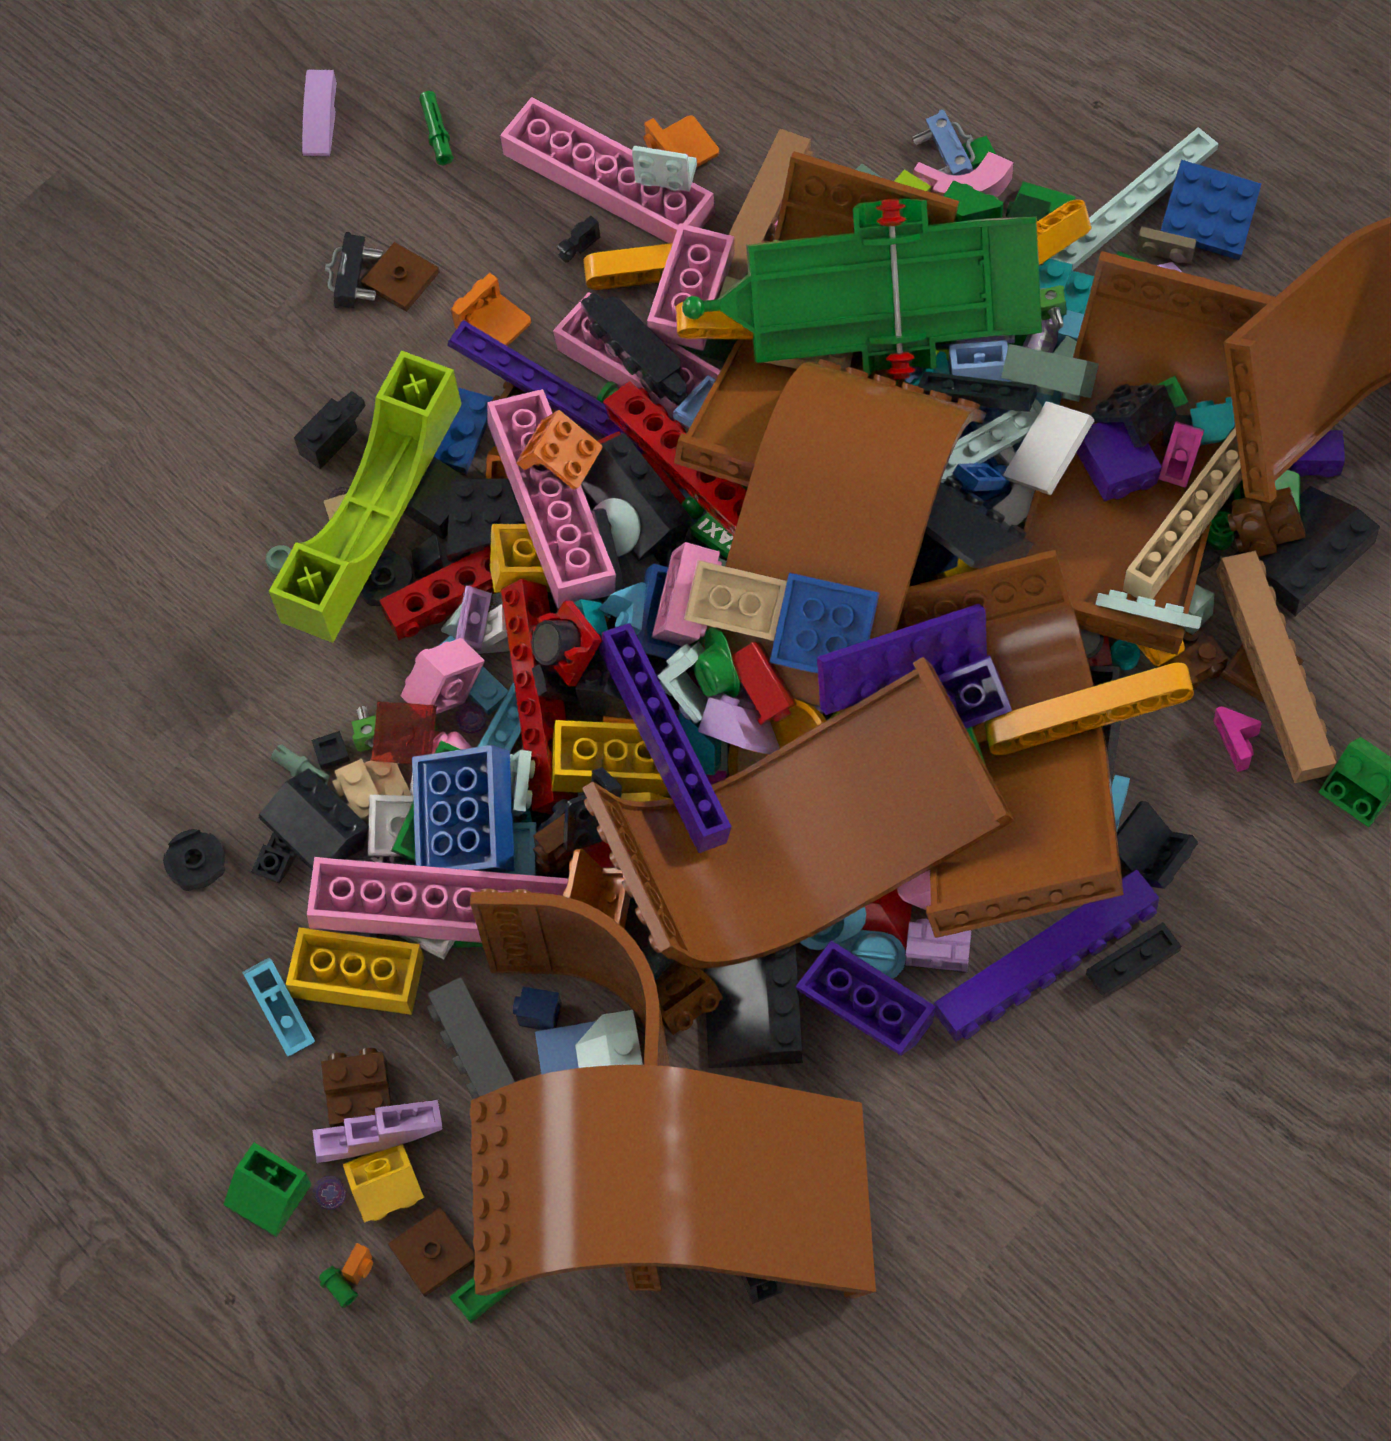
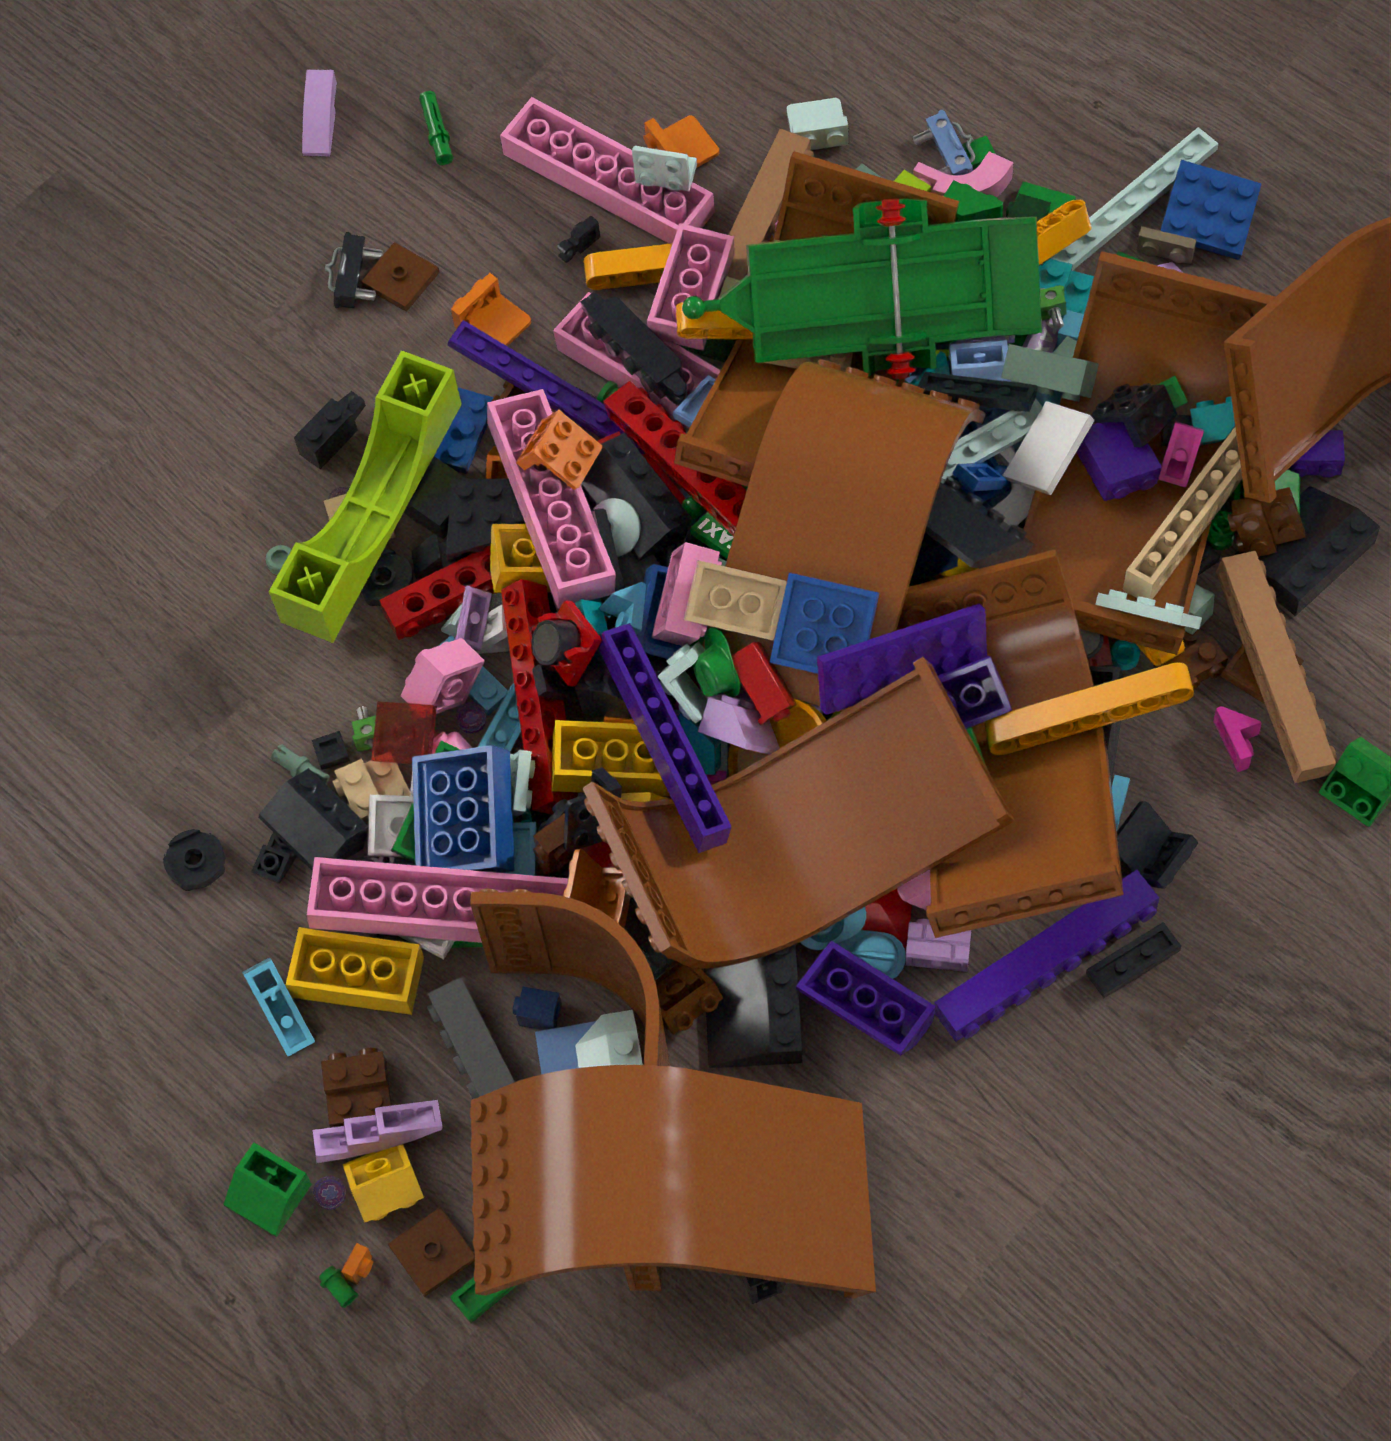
(820, 122): none -> light aqua bracket

